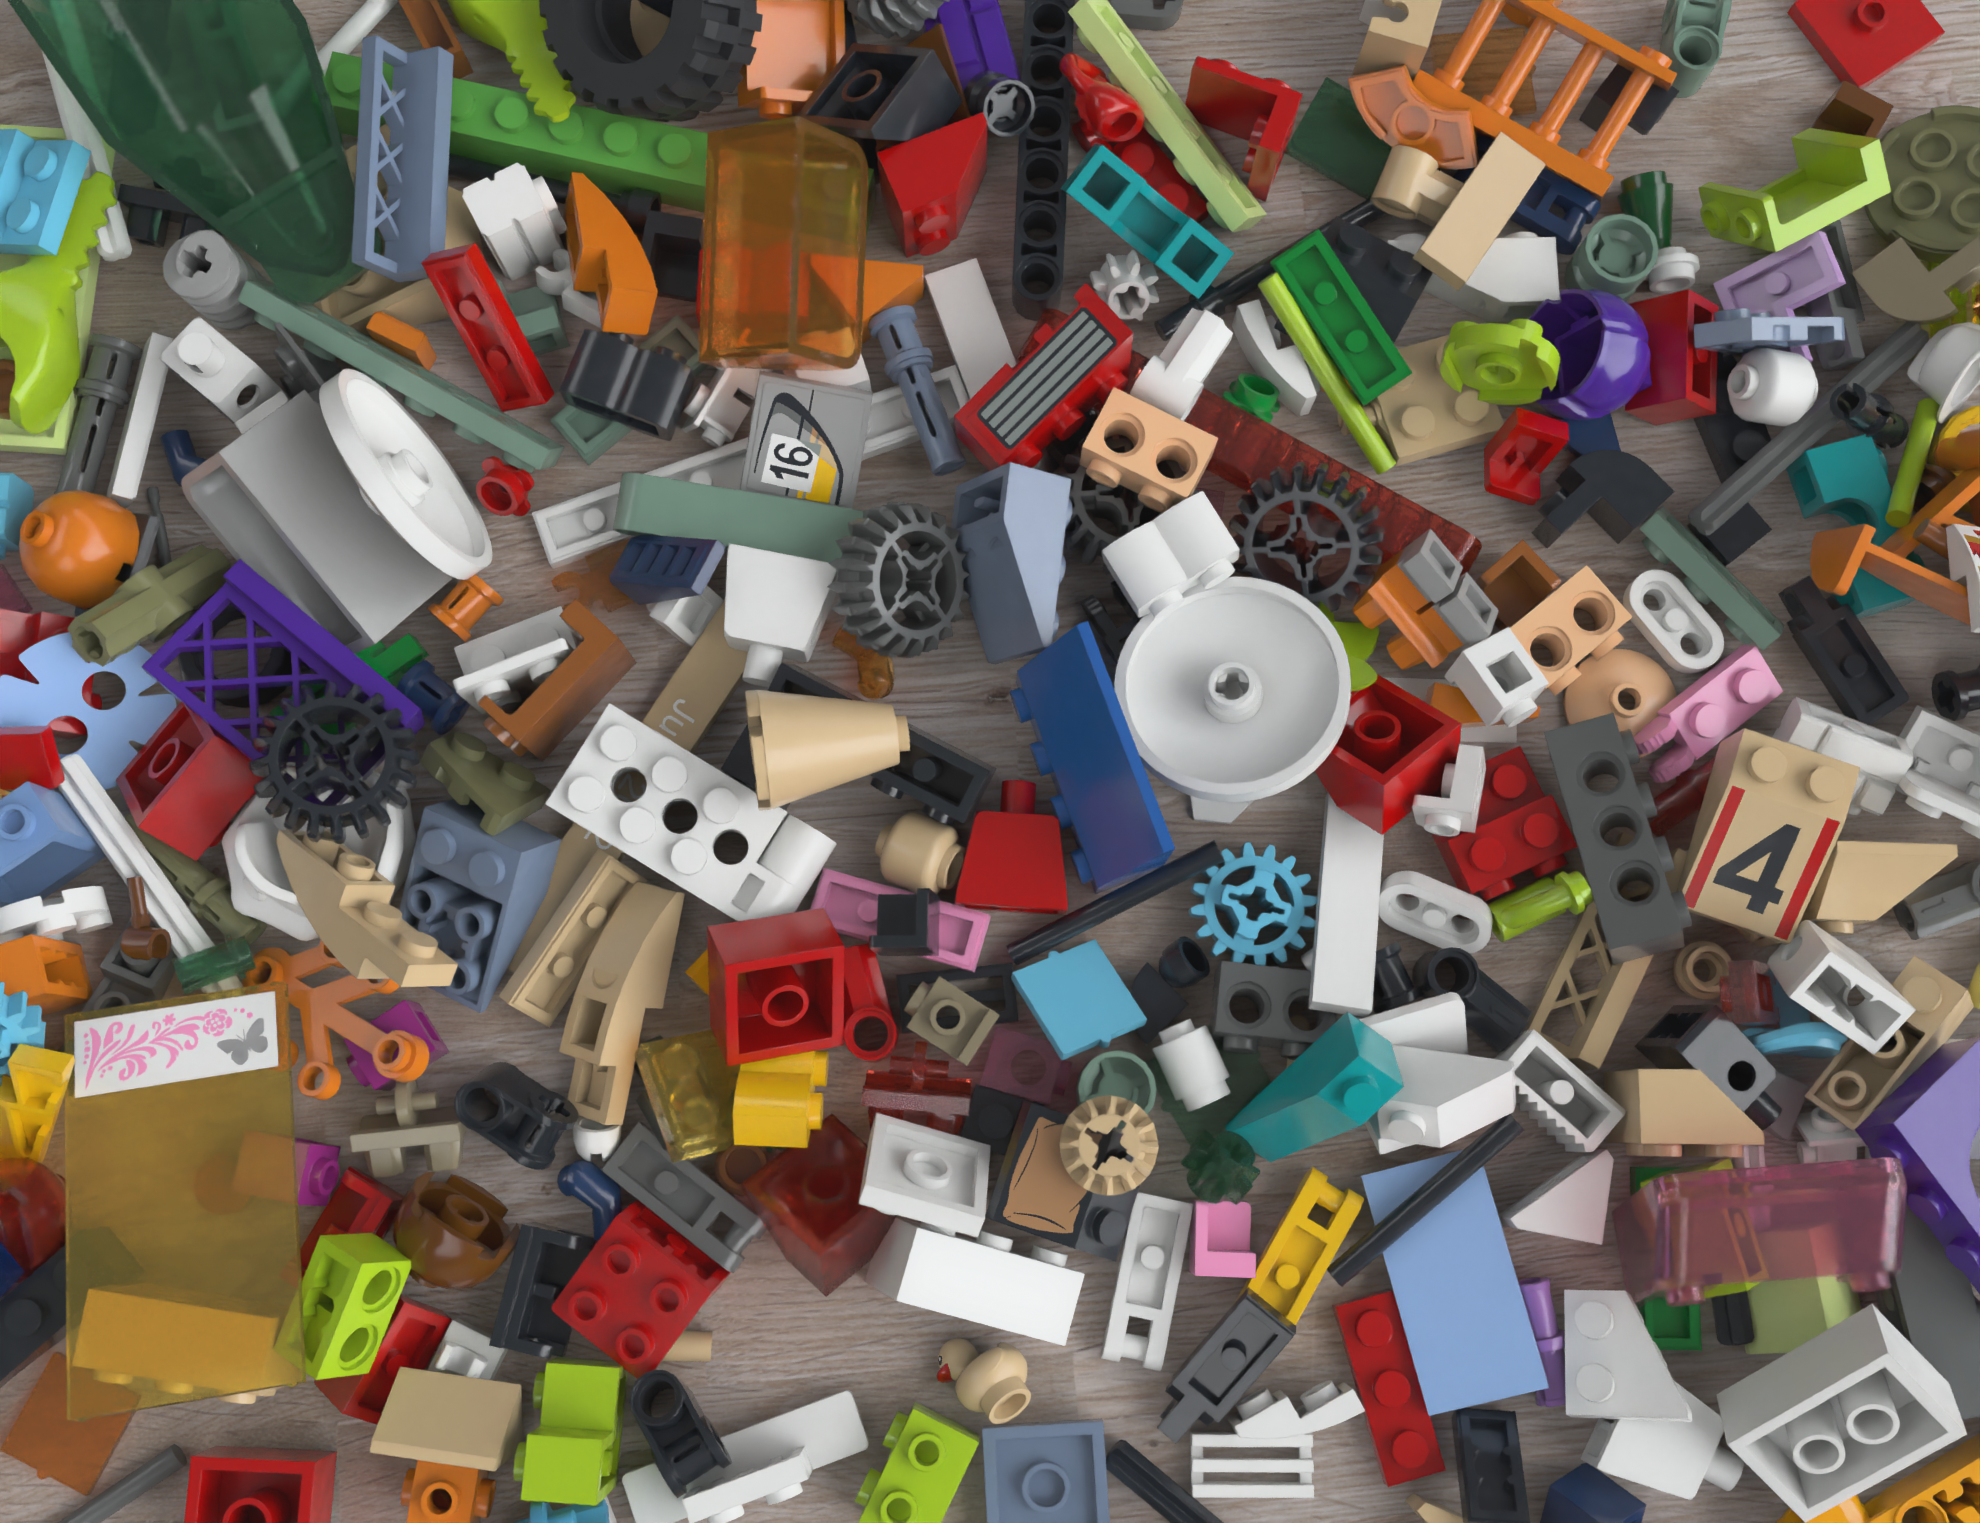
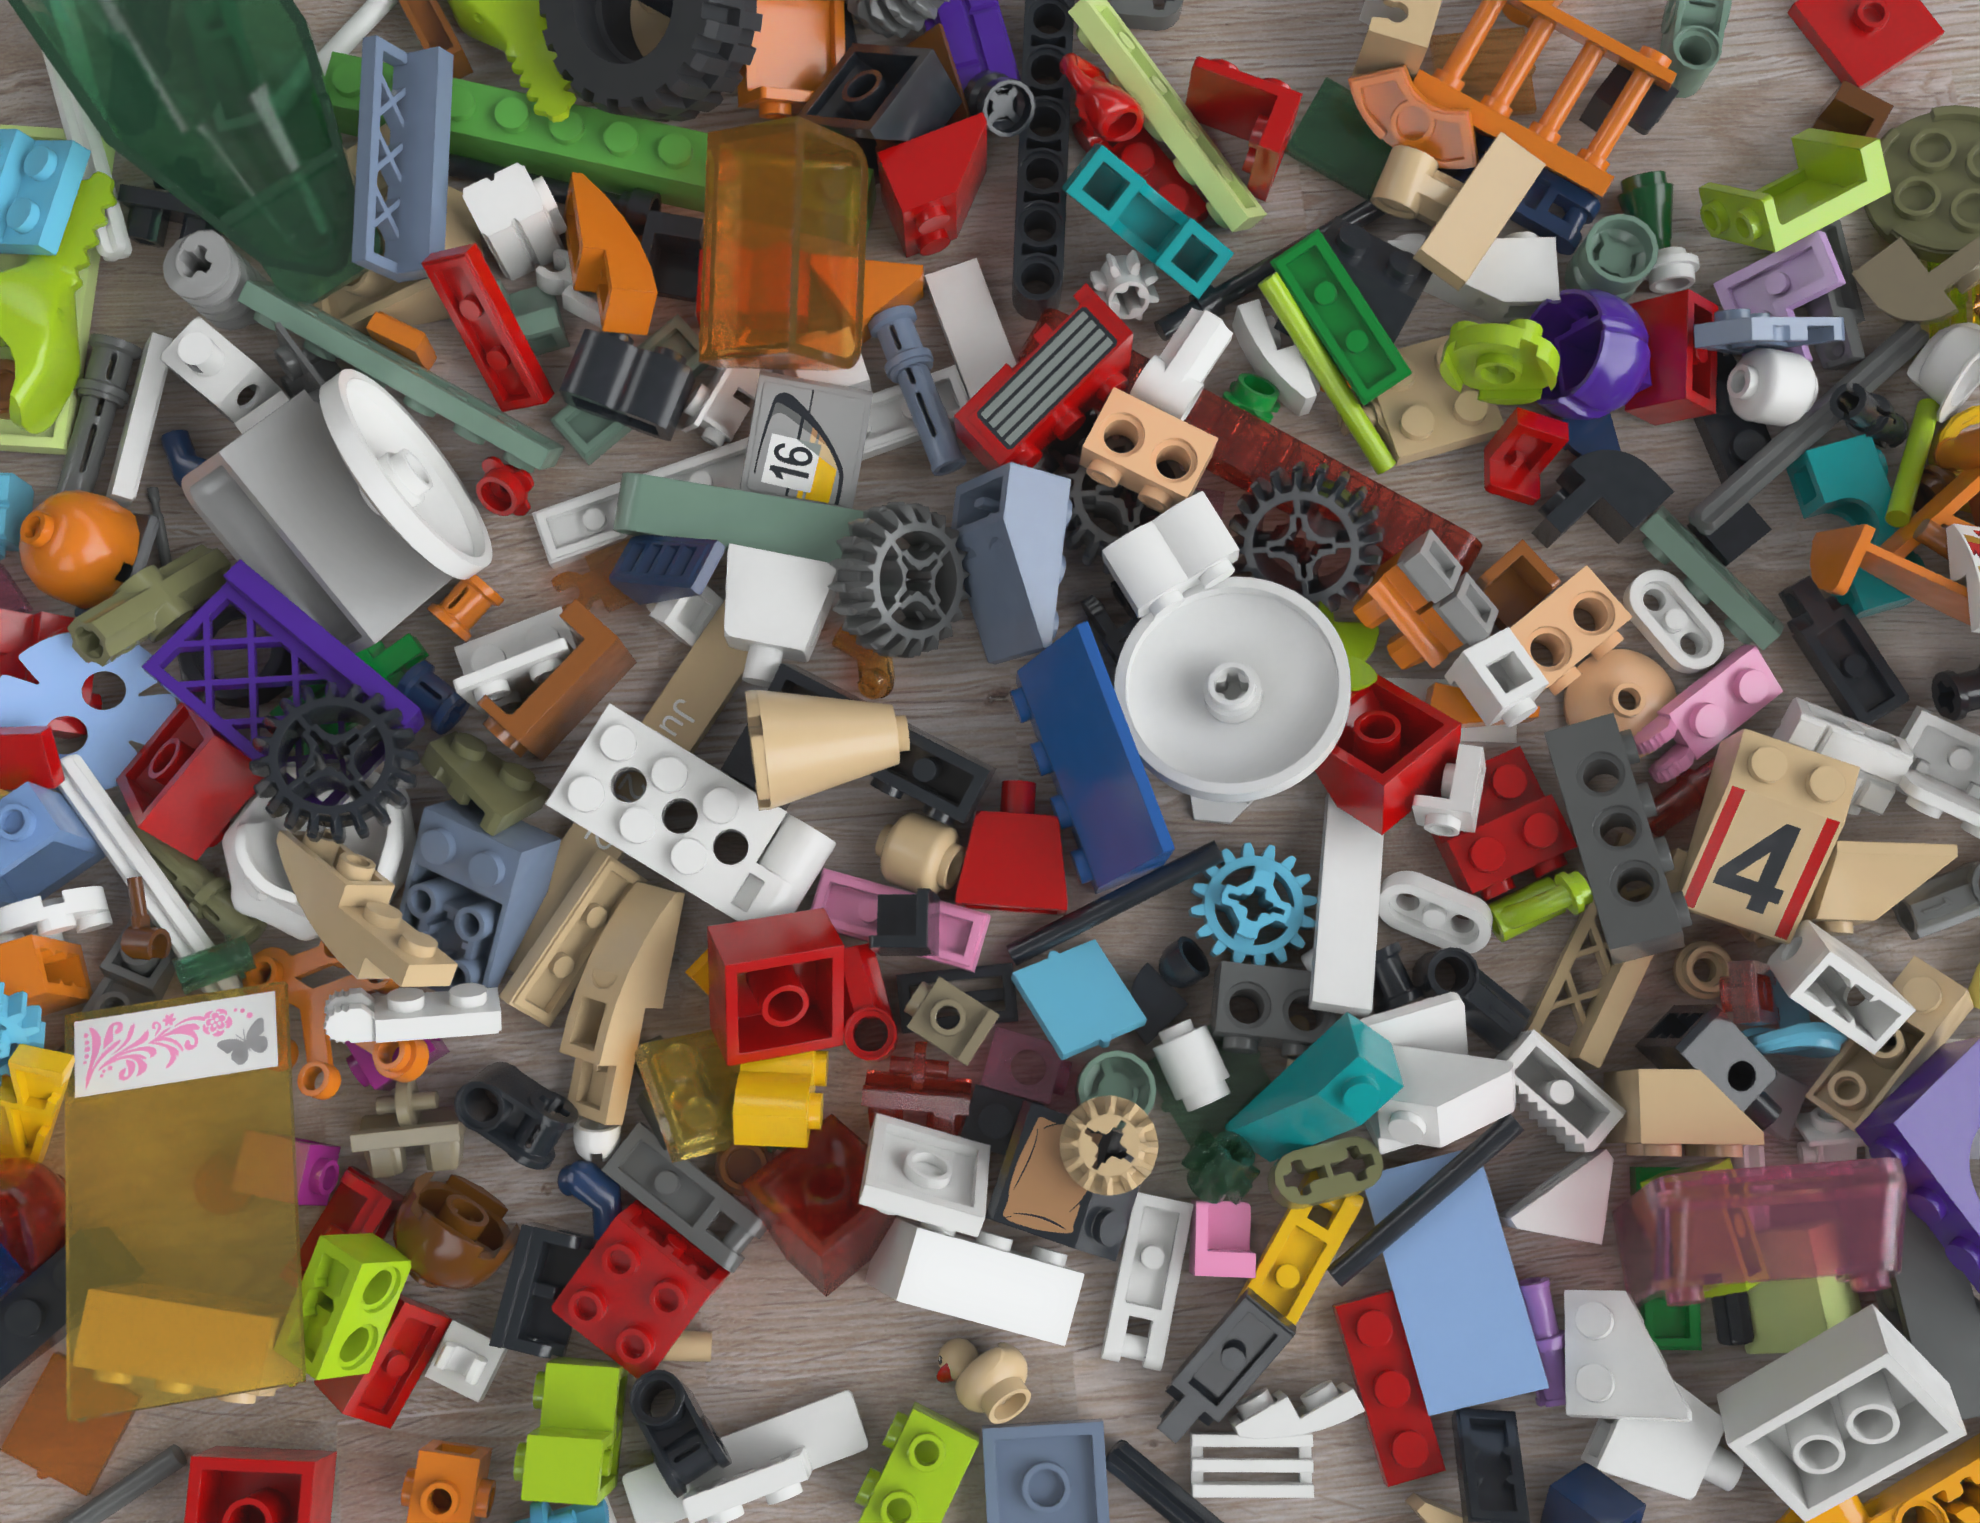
(412, 1014): none -> white hinge
(450, 1420): tan slope -> none
(1321, 1159): none -> olive beam

